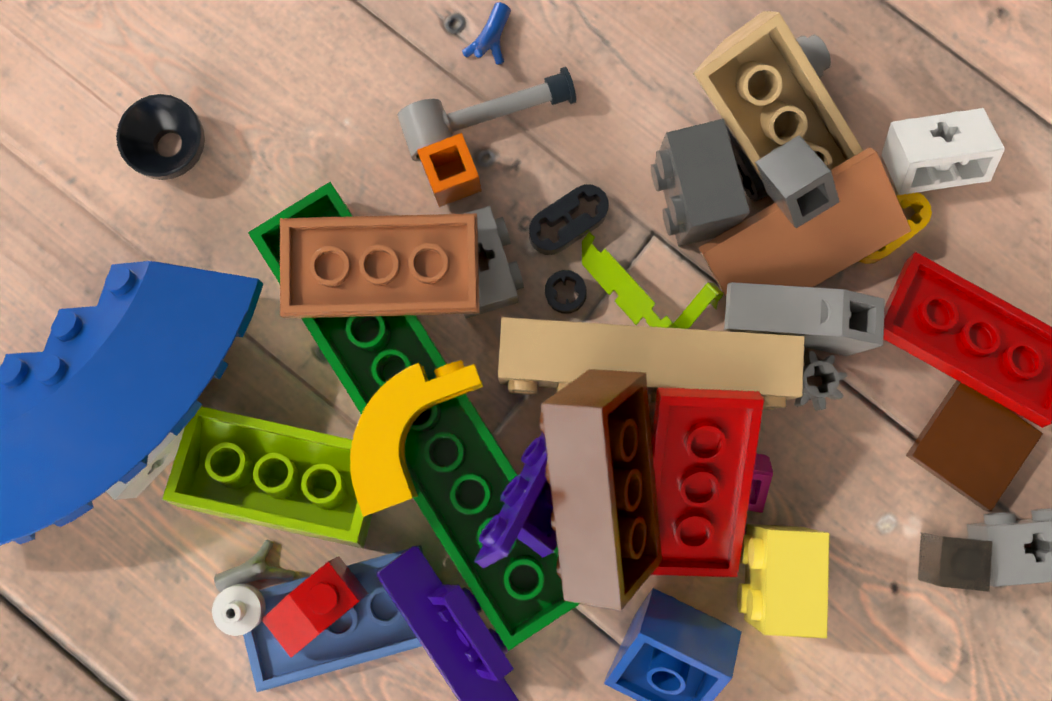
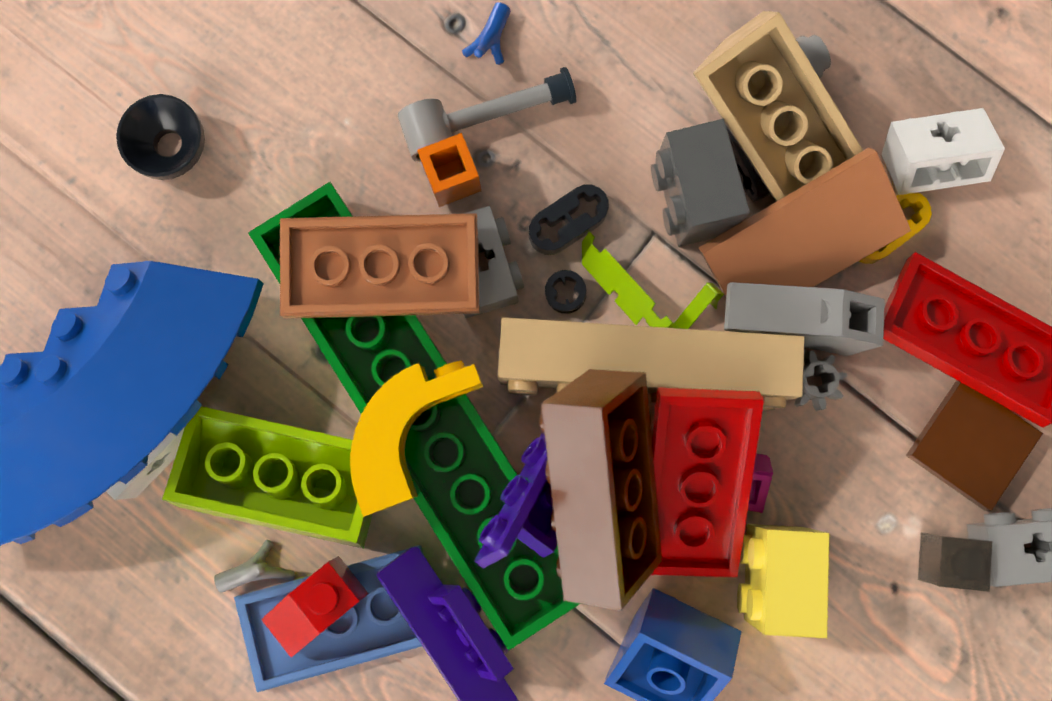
(246, 602): white tile -> none
(798, 181): brick -> none

